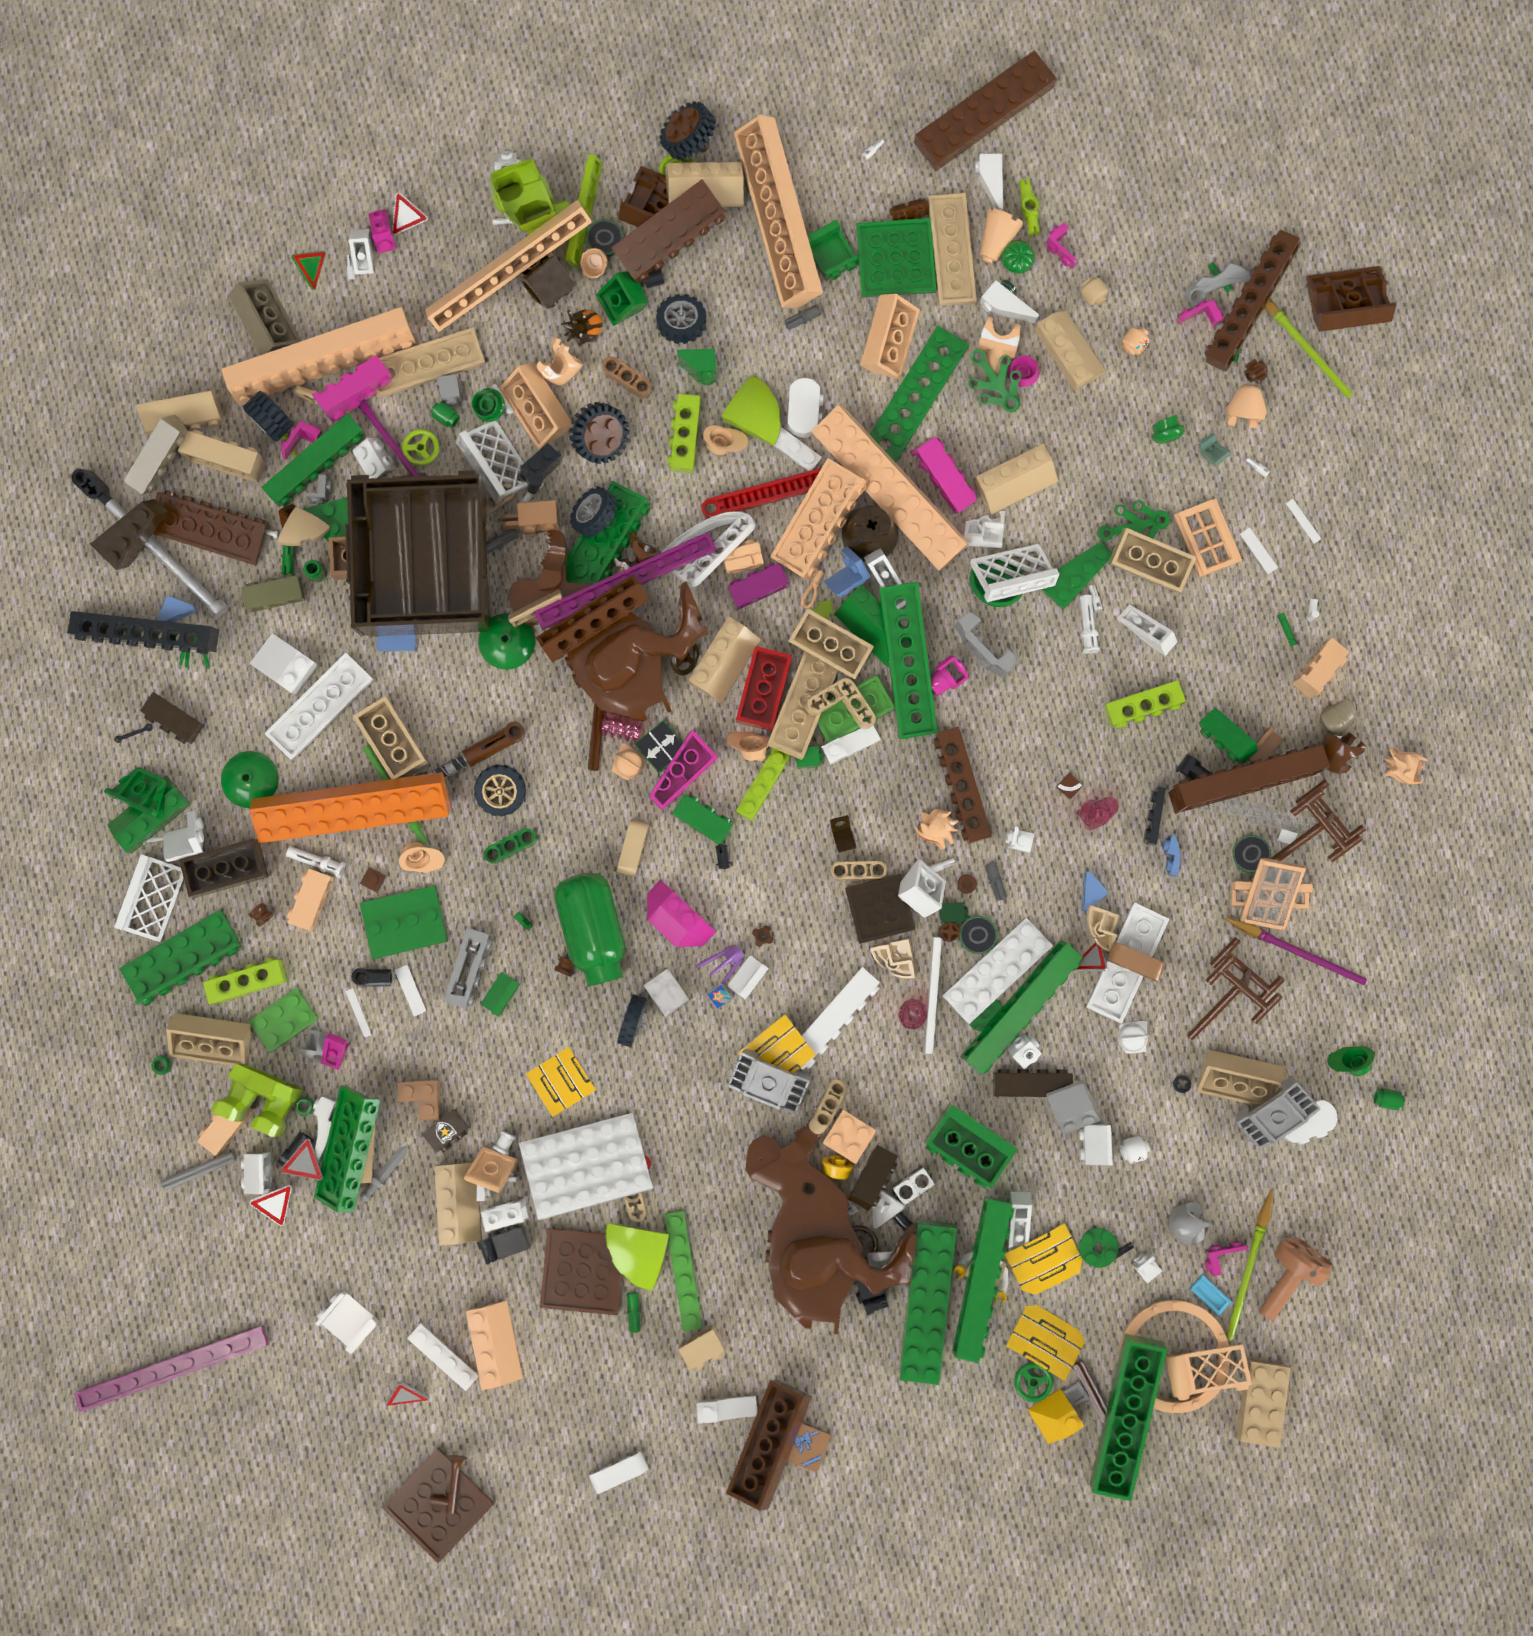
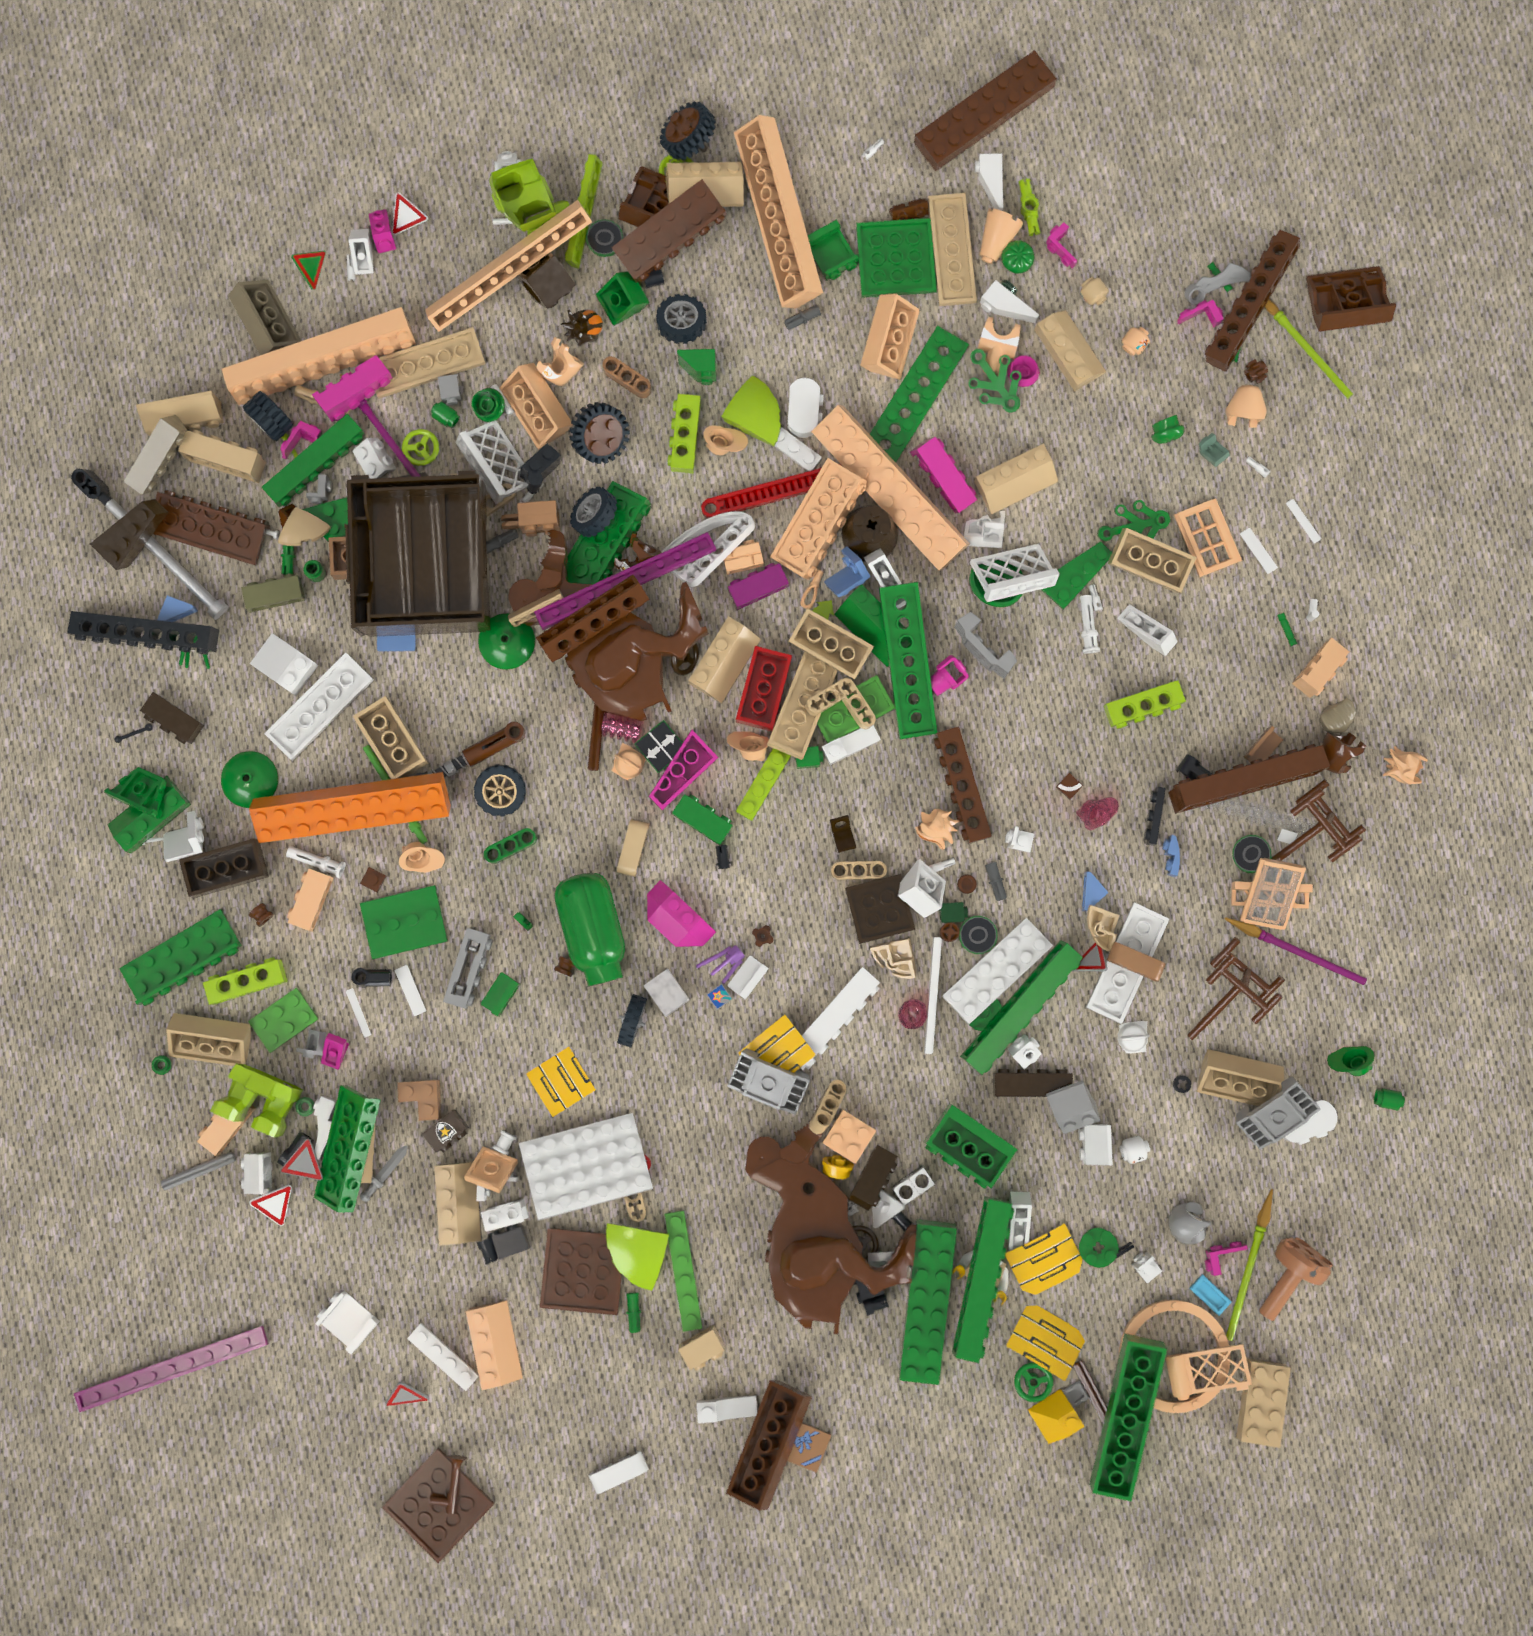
(134, 892): white fence -> none
(594, 259): light nougat hair -> none
(1228, 736): green brick -> none

